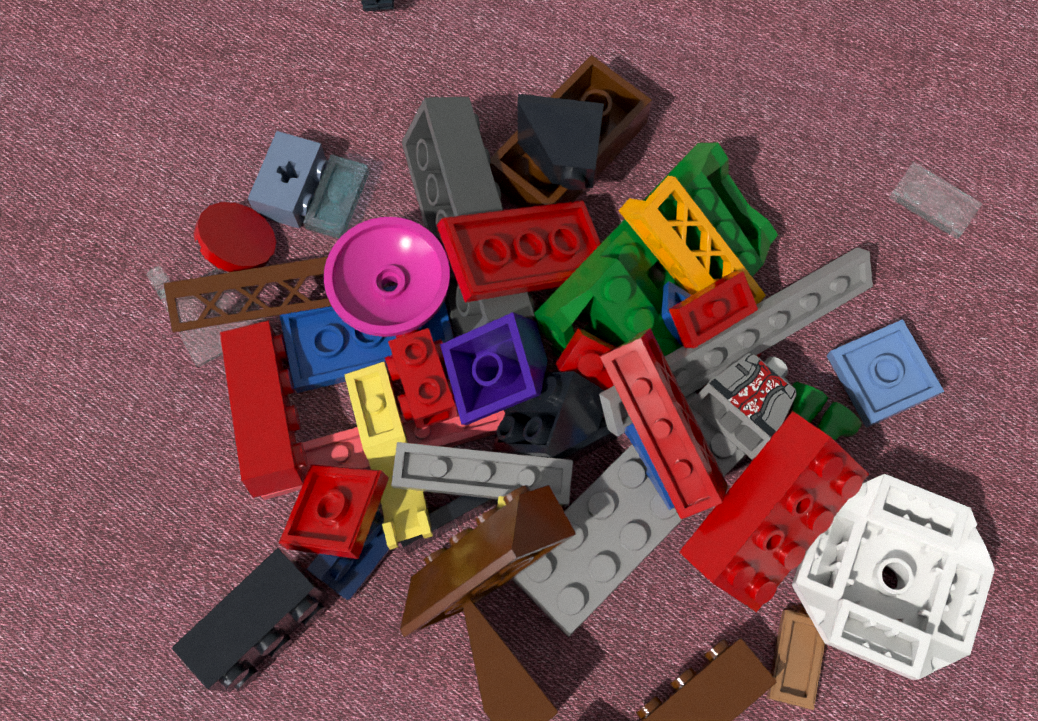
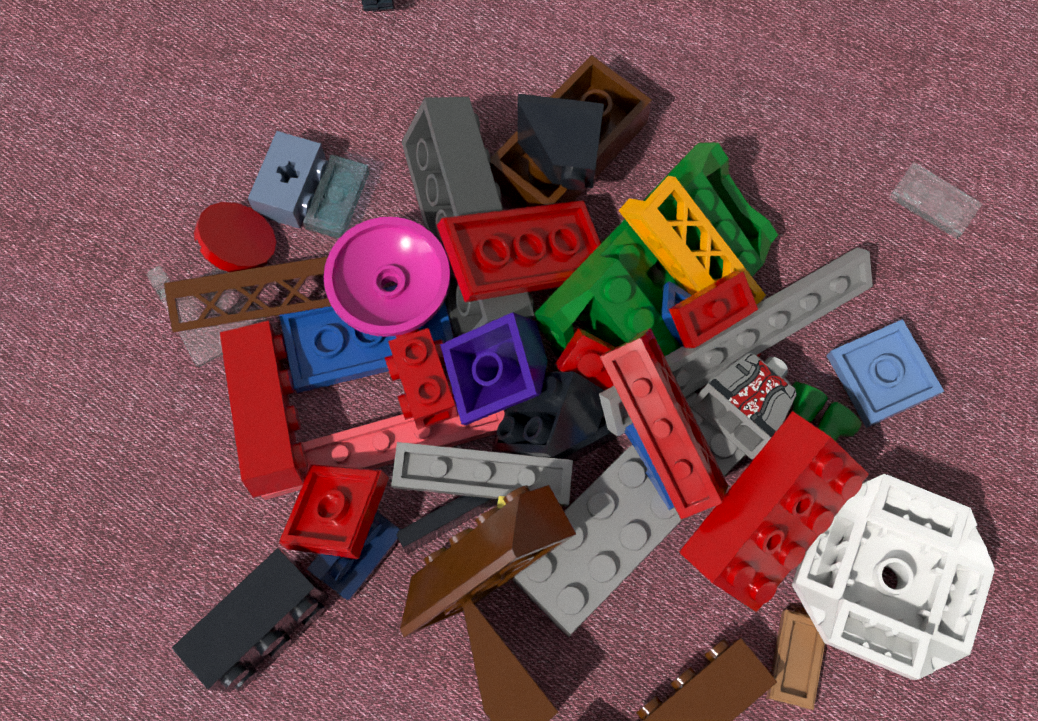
(379, 432): light yellow piece -> none

